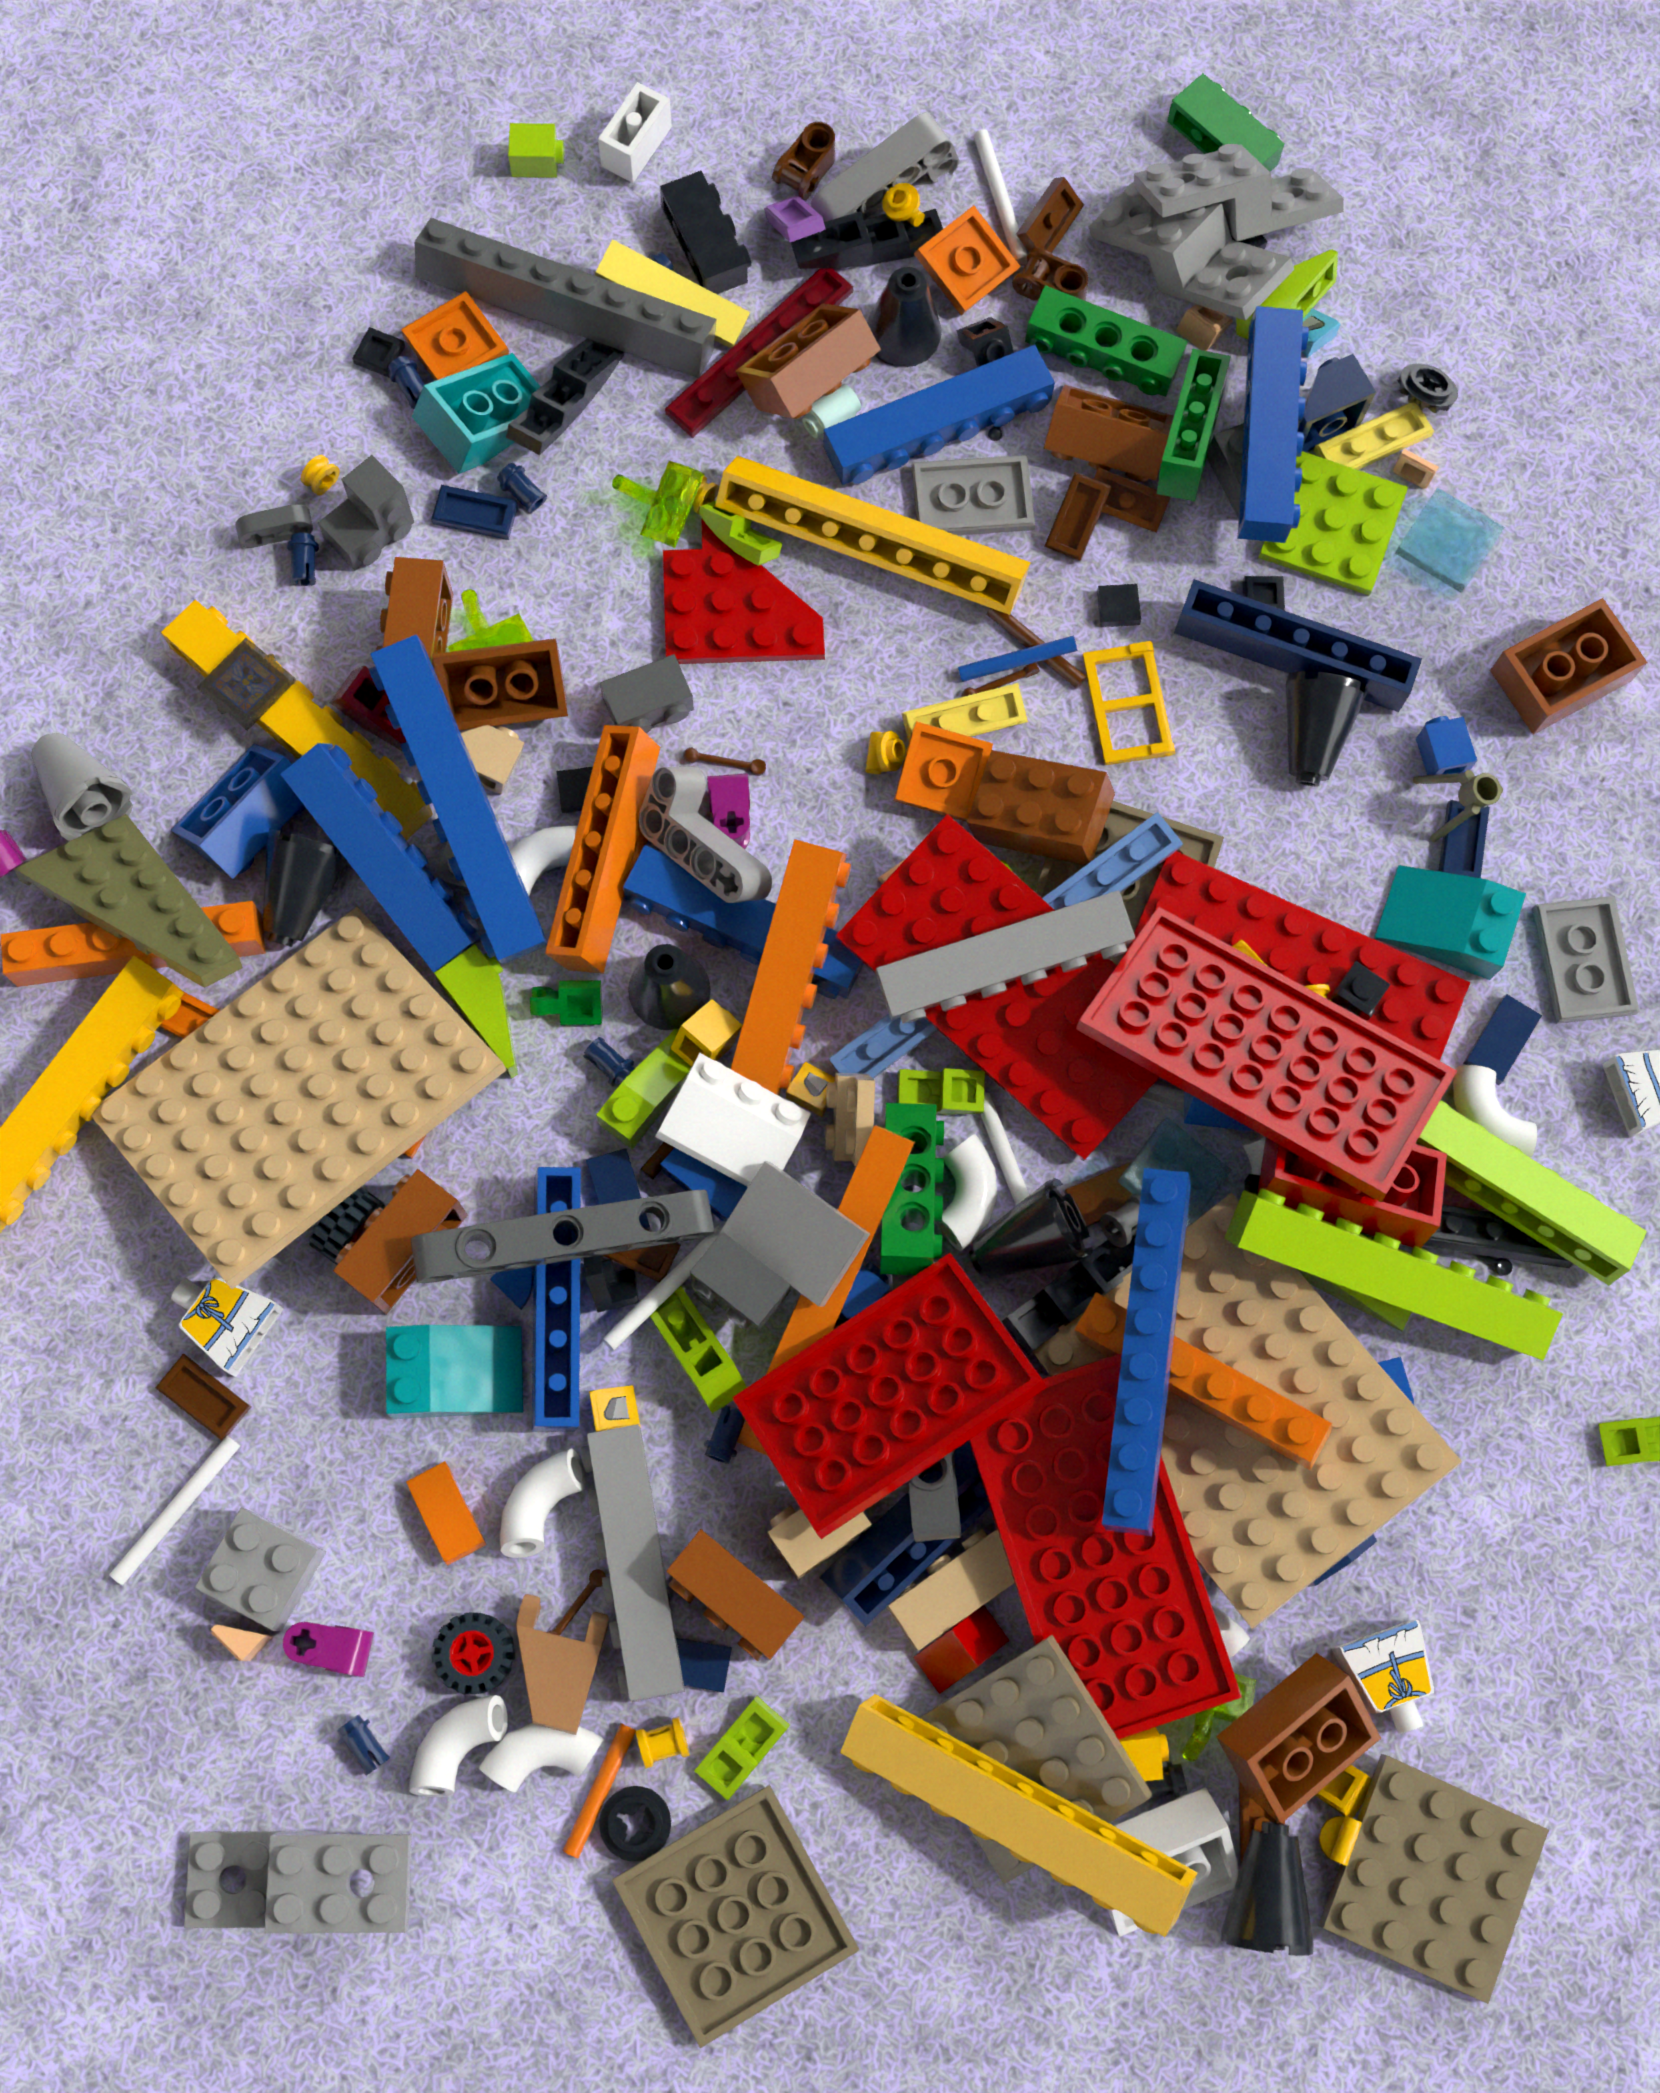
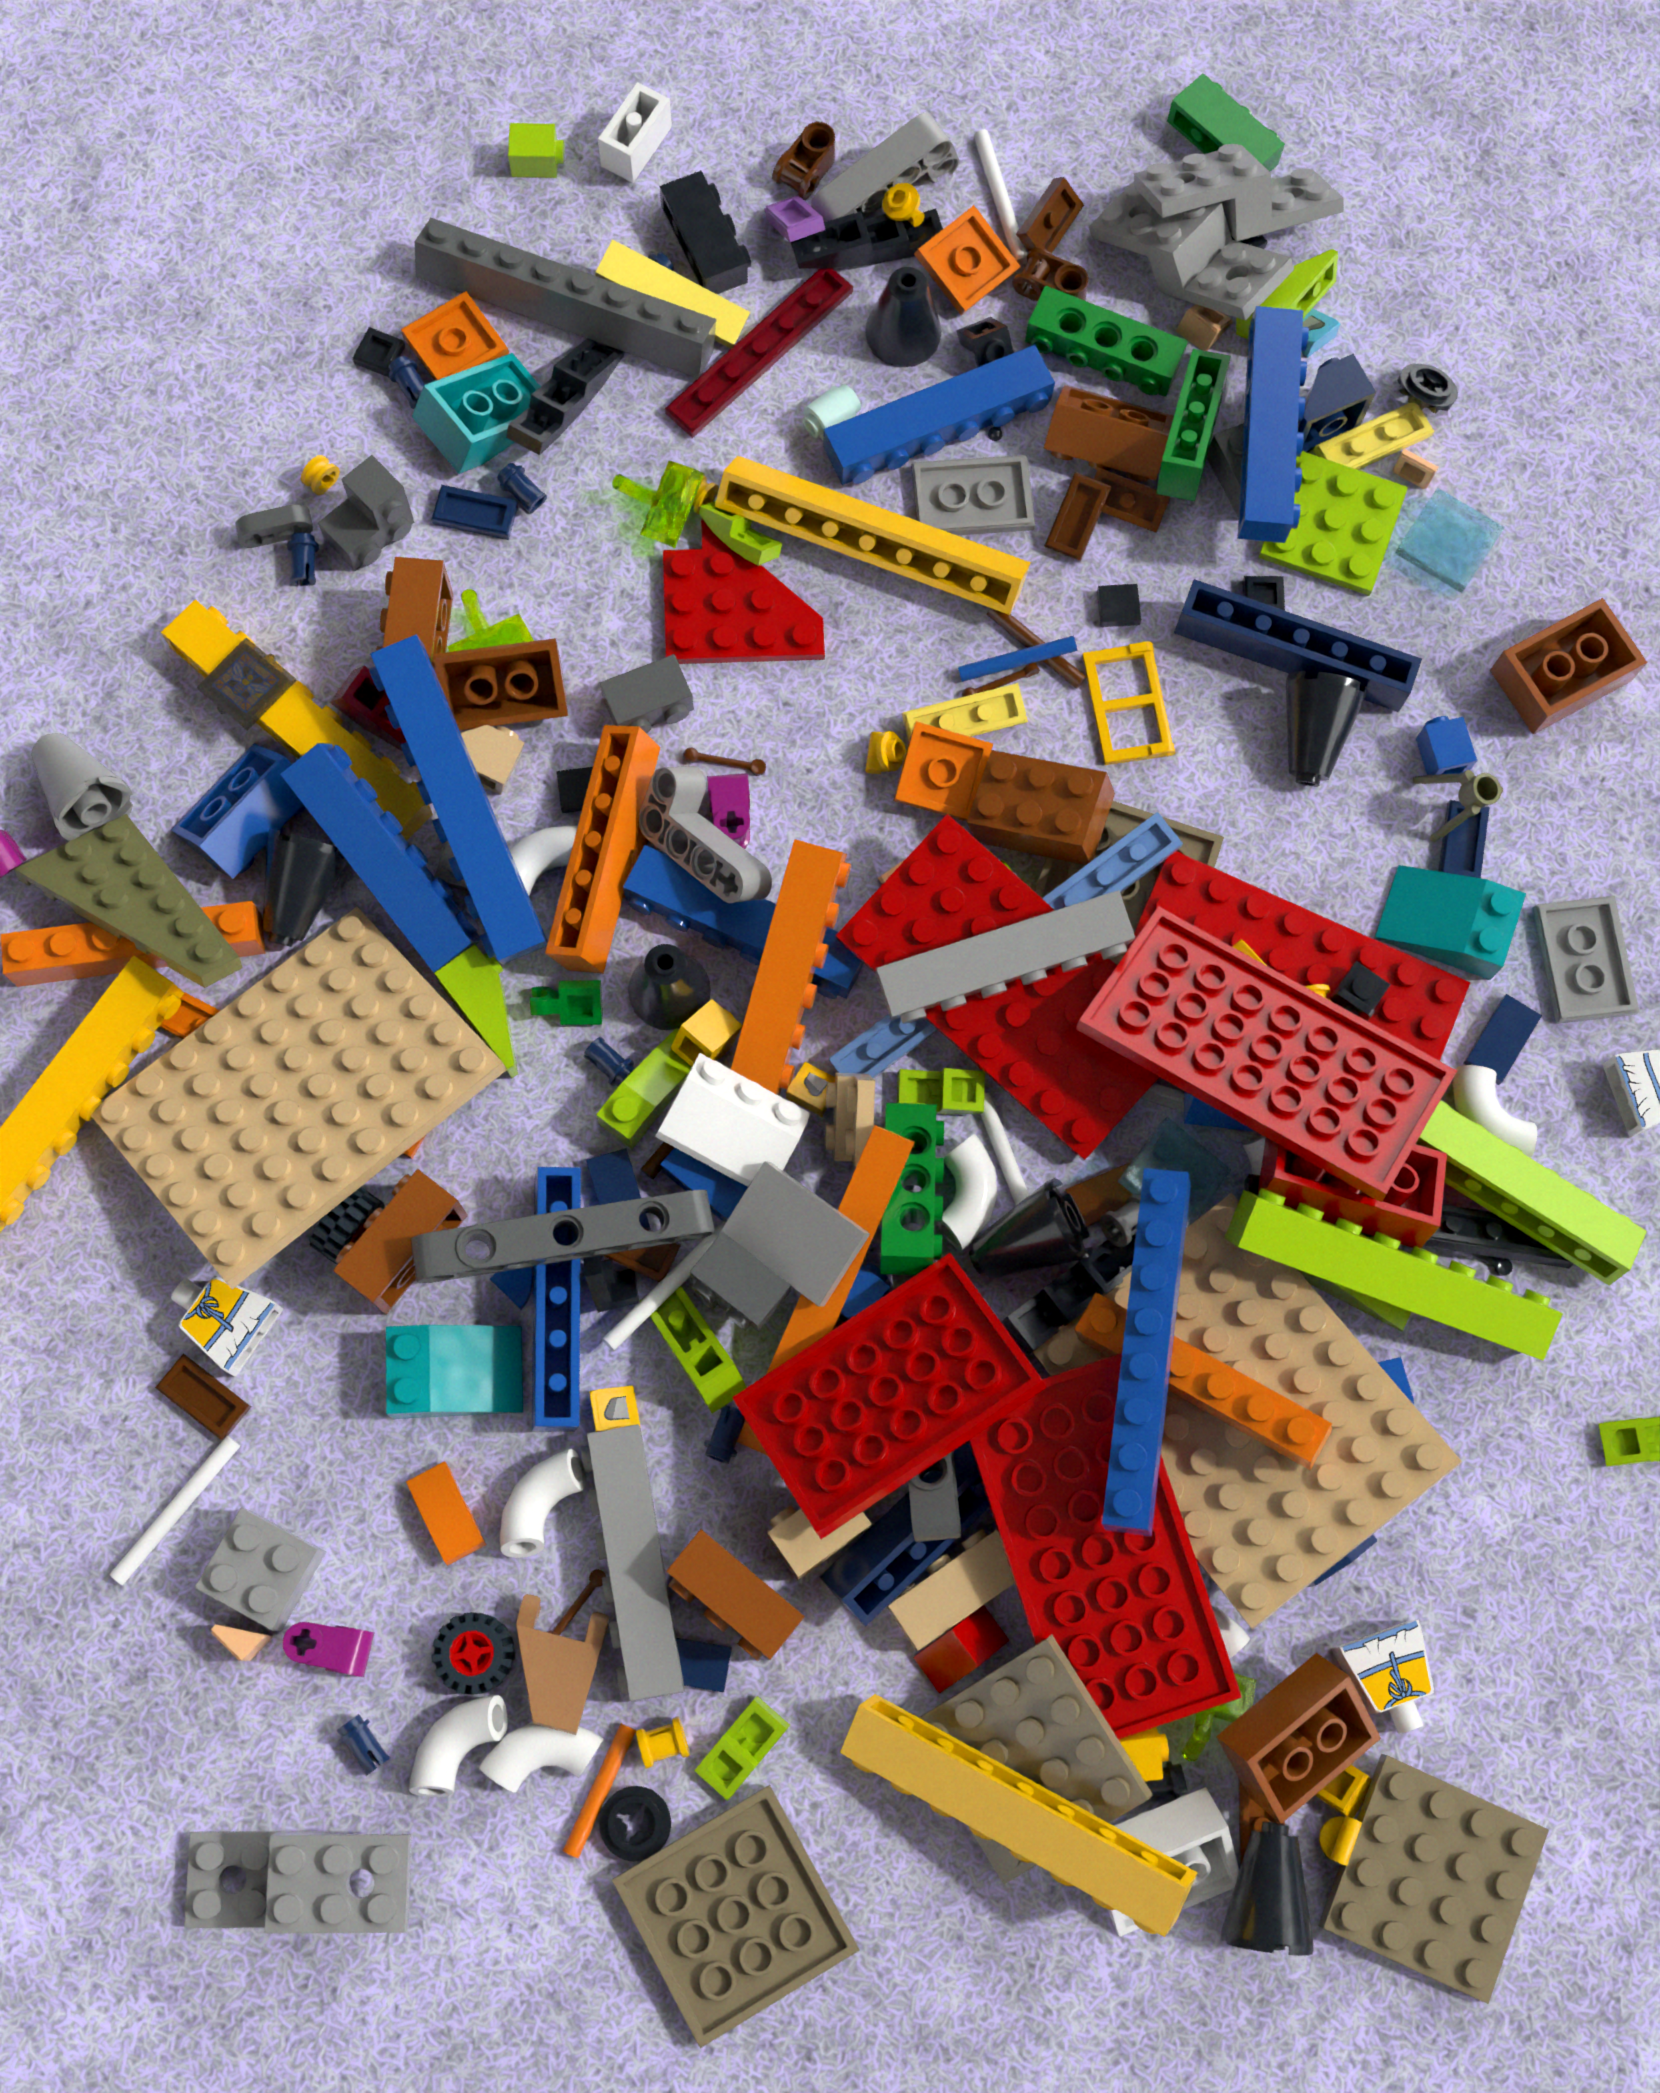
(809, 361): brick -> none

